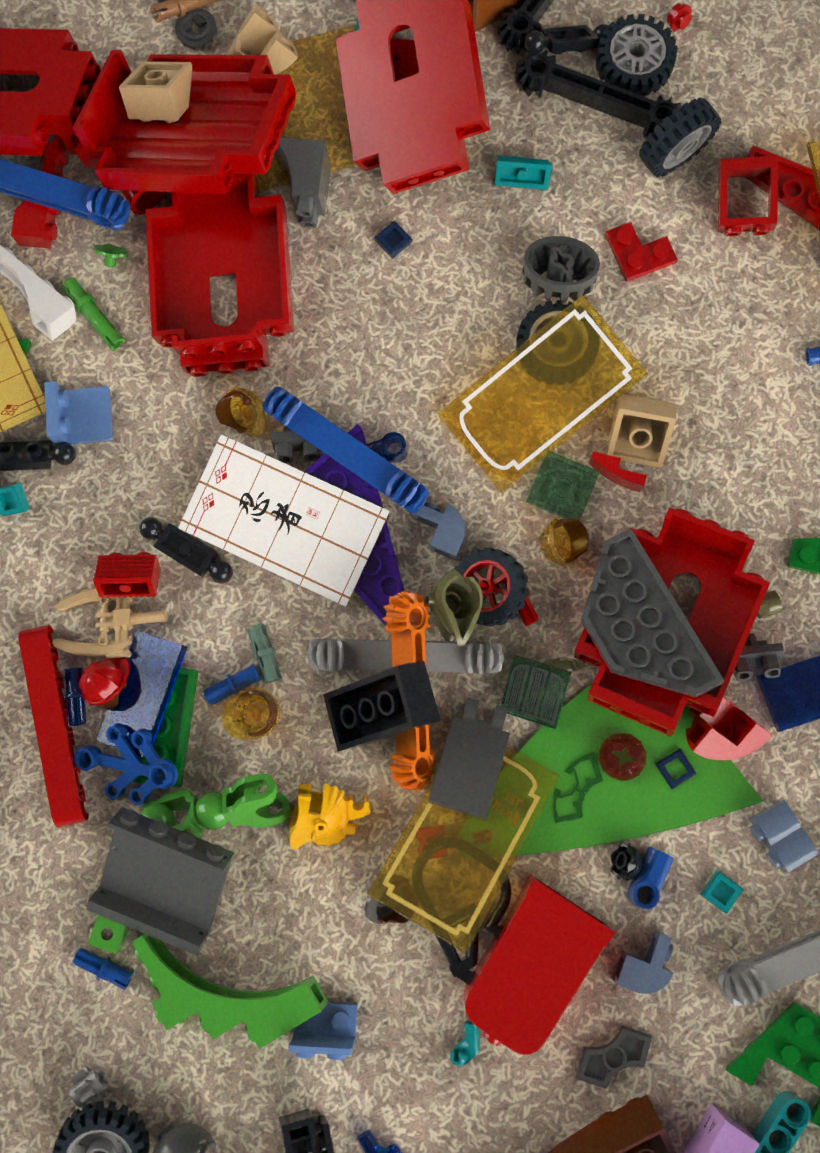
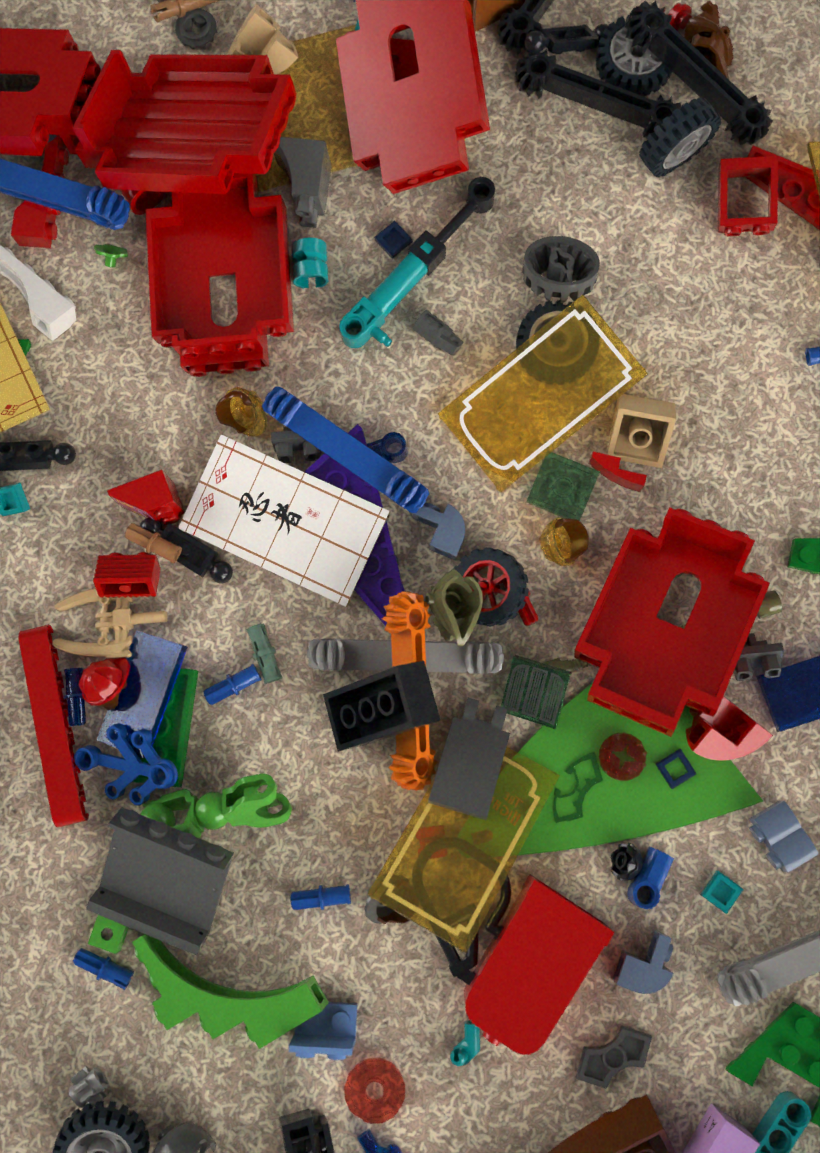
(78, 414): medium blue bracket -> none
(86, 305): bright green pin -> none
(150, 497): none -> red slope
(153, 542): none -> medium nougat axle
(157, 91): tan slope -> none
(251, 714): clear yellow piece -> none
(309, 261): none -> teal wheel
(320, 897): none -> blue axle
(324, 816): yellow helmet -> none
(380, 1071): none -> clear red tile
(422, 259): none -> teal piece
(437, 333): none -> dark grey hinge
(522, 172): teal plate -> none
(638, 259): red plate -> none
(641, 625): dark grey plate -> none
(697, 72): none -> black arm
(710, 38): none -> reddish brown helmet

